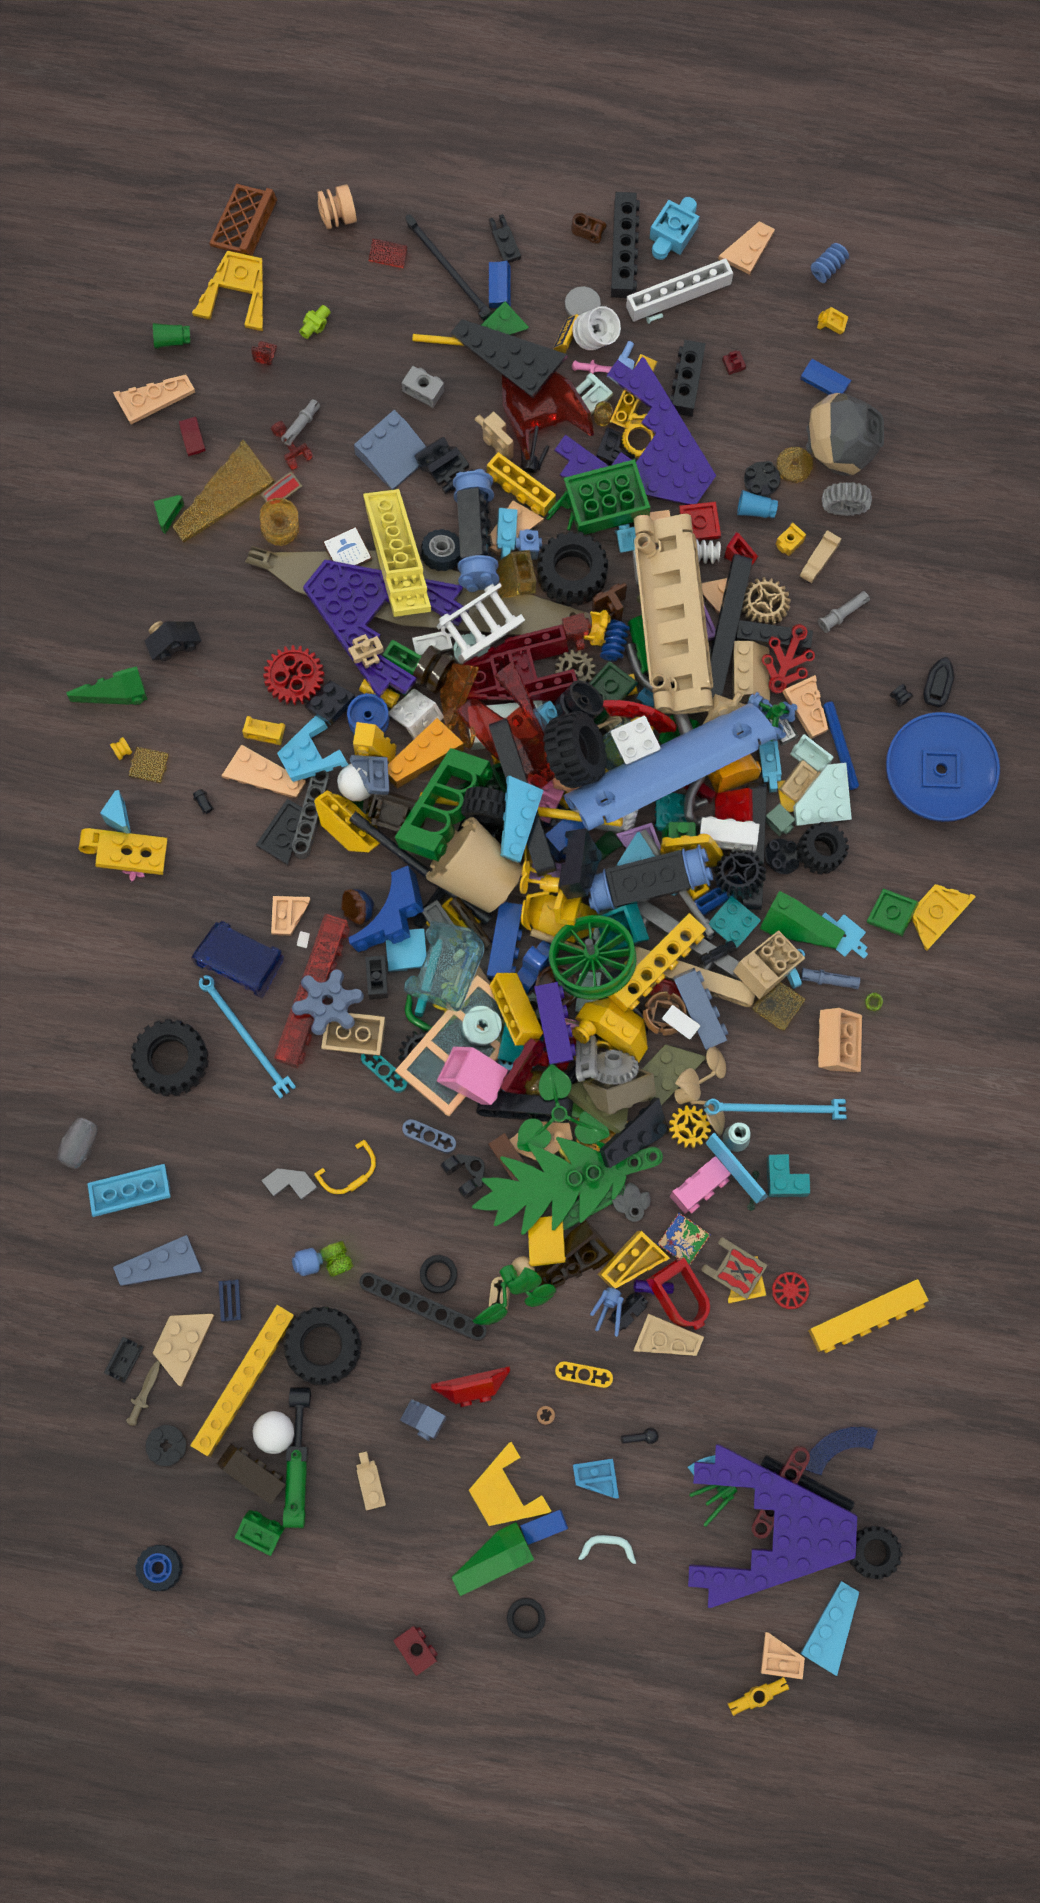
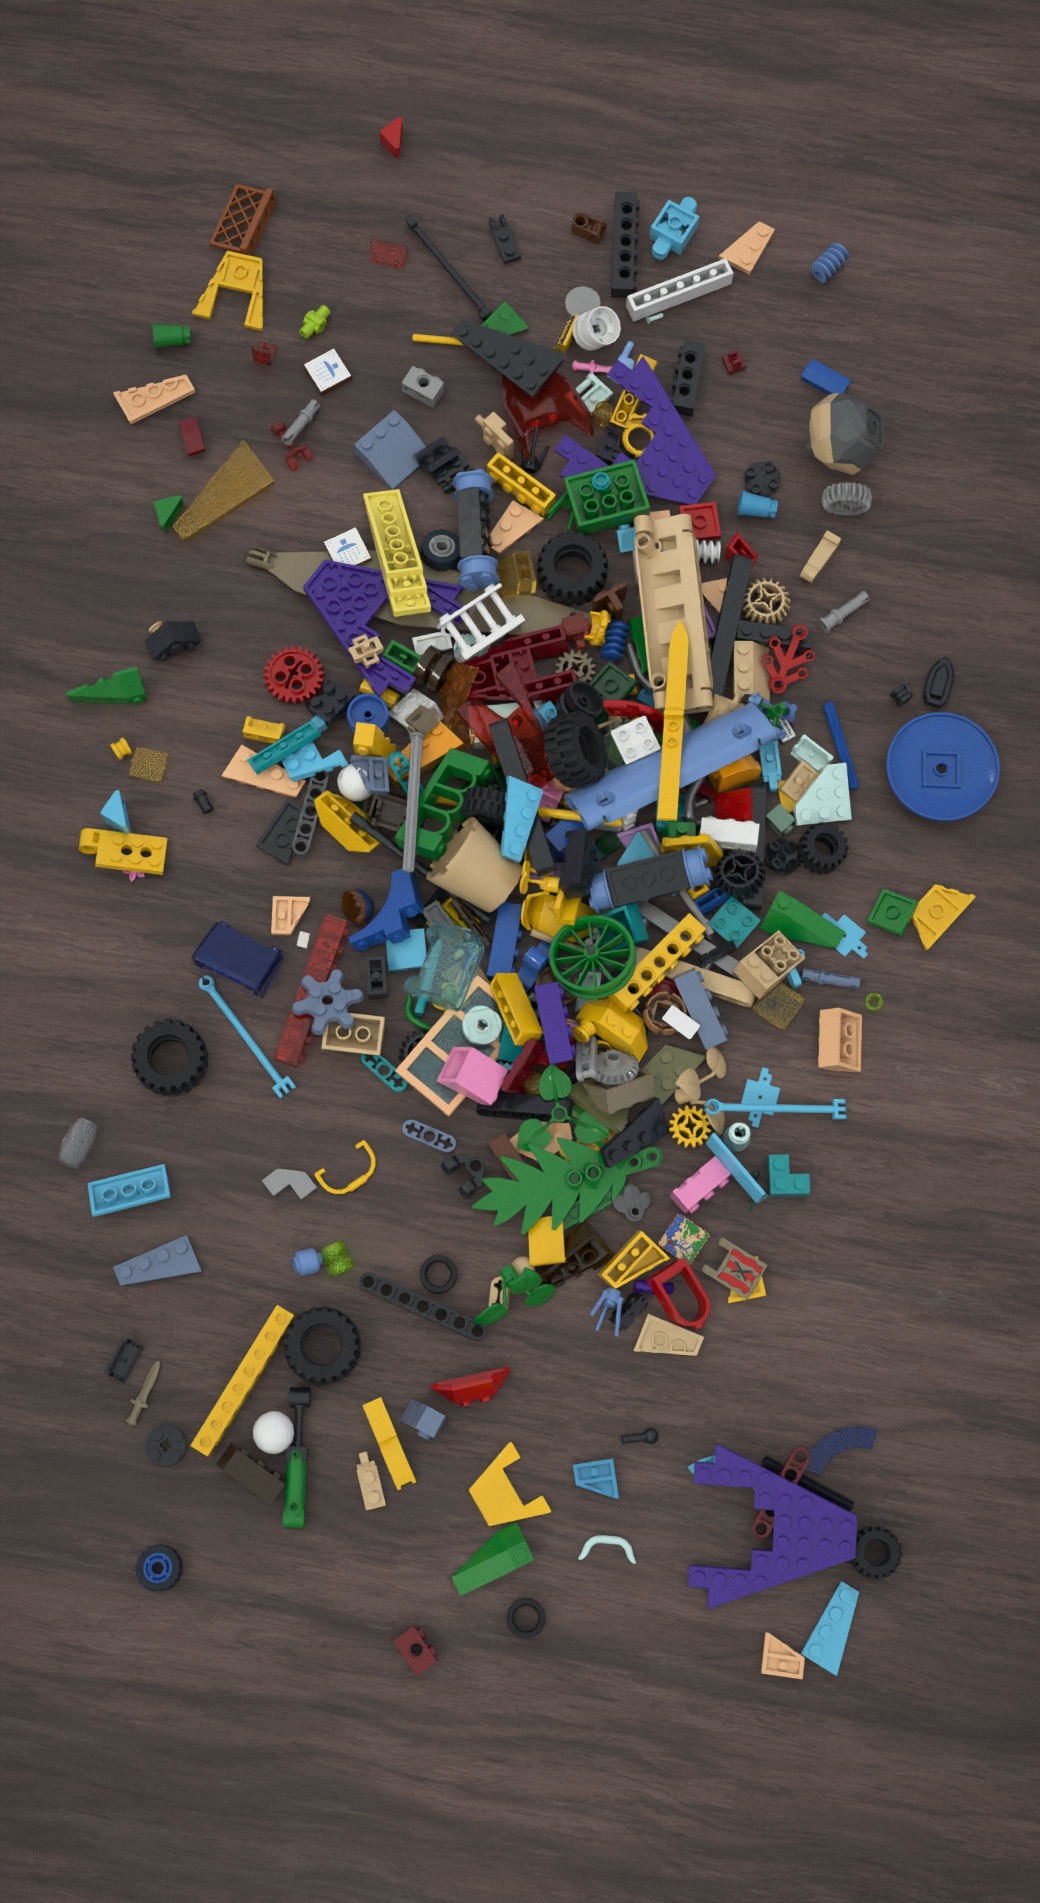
(181, 1343): tan wing -> none
(229, 1296): dark blue tile -> none
(259, 1532): green bracket -> none
(275, 512): clear yellow wheel -> none
(283, 488): slope -> none
(284, 747): none -> teal tile
(327, 371): none -> white tile
(336, 206): light nougat wheel -> none
(389, 1442): none -> yellow piece
(391, 136): none -> red slope
(399, 771): none -> teal beam
(412, 801): none -> light grey axle
(421, 720): none -> dark tan brick
(499, 283): blue piece -> none
(506, 530): medium azure hinge -> none
(530, 541): medium blue brick -> none
(544, 1527): blue slope -> none
(551, 1418): medium nougat bush -> none
(588, 1382): yellow beam -> none
(601, 481): none -> teal plate
(673, 725): none -> yellow piece
(723, 1492): green plant -> none
(761, 1088): none -> medium azure piece
(768, 1691): yellow pin -> none
(789, 546): yellow brick -> none
(790, 1290): red wheel -> none
(792, 472): clear yellow plate -> none
(809, 707): light nougat wing -> none
(833, 320): yellow bracket -> none
(868, 1315): yellow brick -> none

